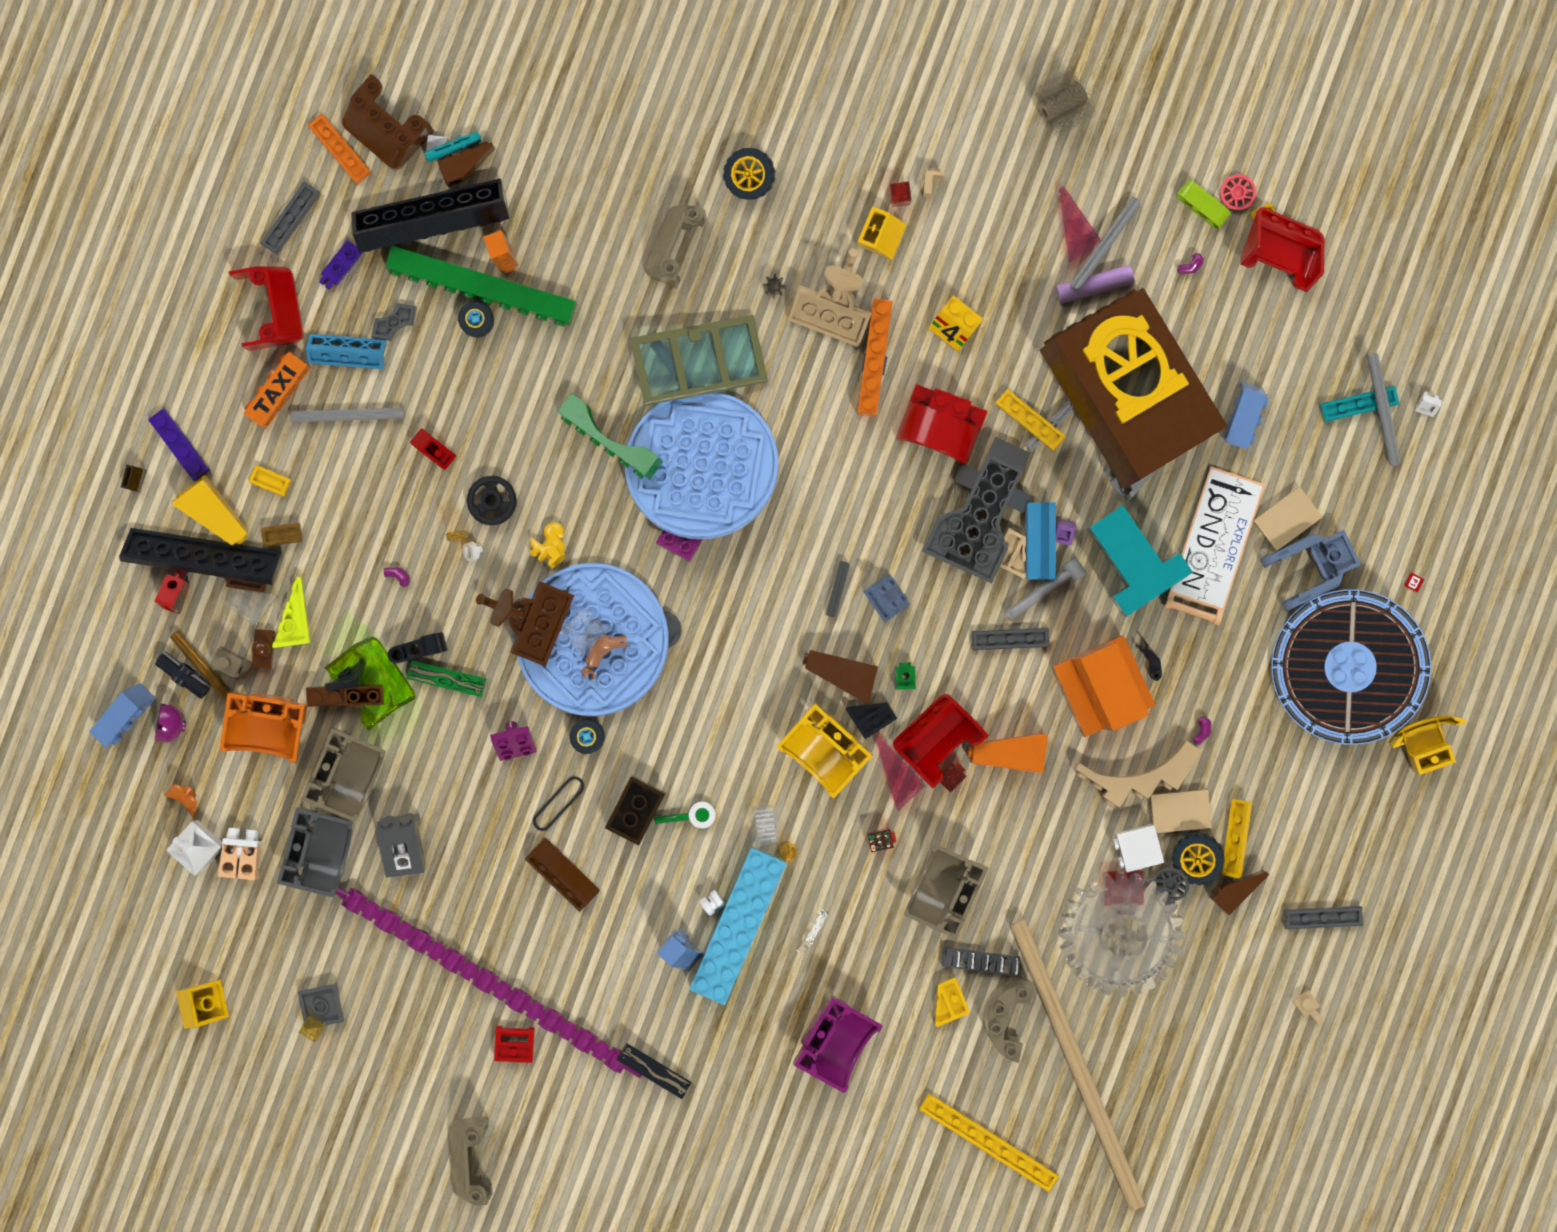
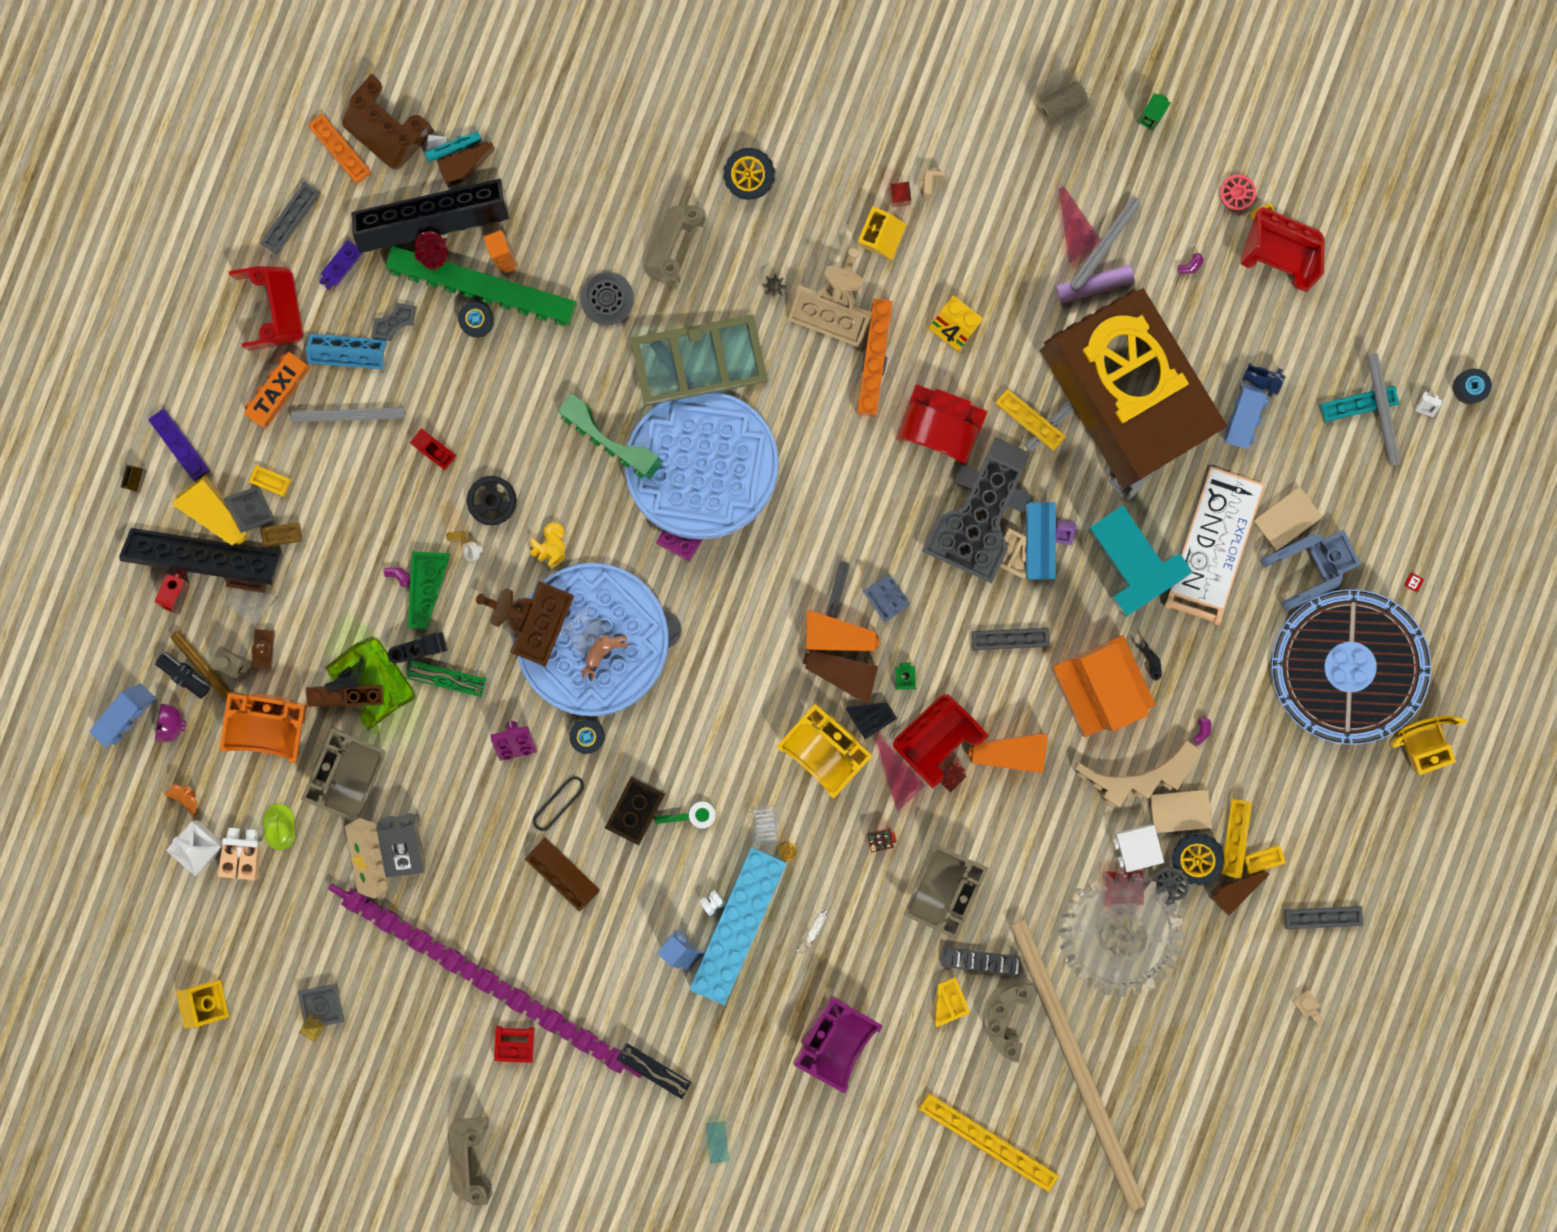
(248, 509): none -> dark grey tile
(279, 826): none -> lime piece
(294, 625): neon yellow wing -> none
(318, 849): dark grey piece -> none
(366, 857): none -> tan brick
(425, 584): none -> green wing
(436, 255): none -> dark red plate
(607, 298): none -> dark grey wheel
(717, 1142): none -> clear light blue plate
(833, 634): none -> orange slope
(1071, 571): light grey piece -> none
(1154, 111): none -> green brick
(1203, 204): lime beam -> none
(1264, 859): none -> yellow tile
(1265, 379): none -> dark blue piece
(1465, 383): none -> black wheel

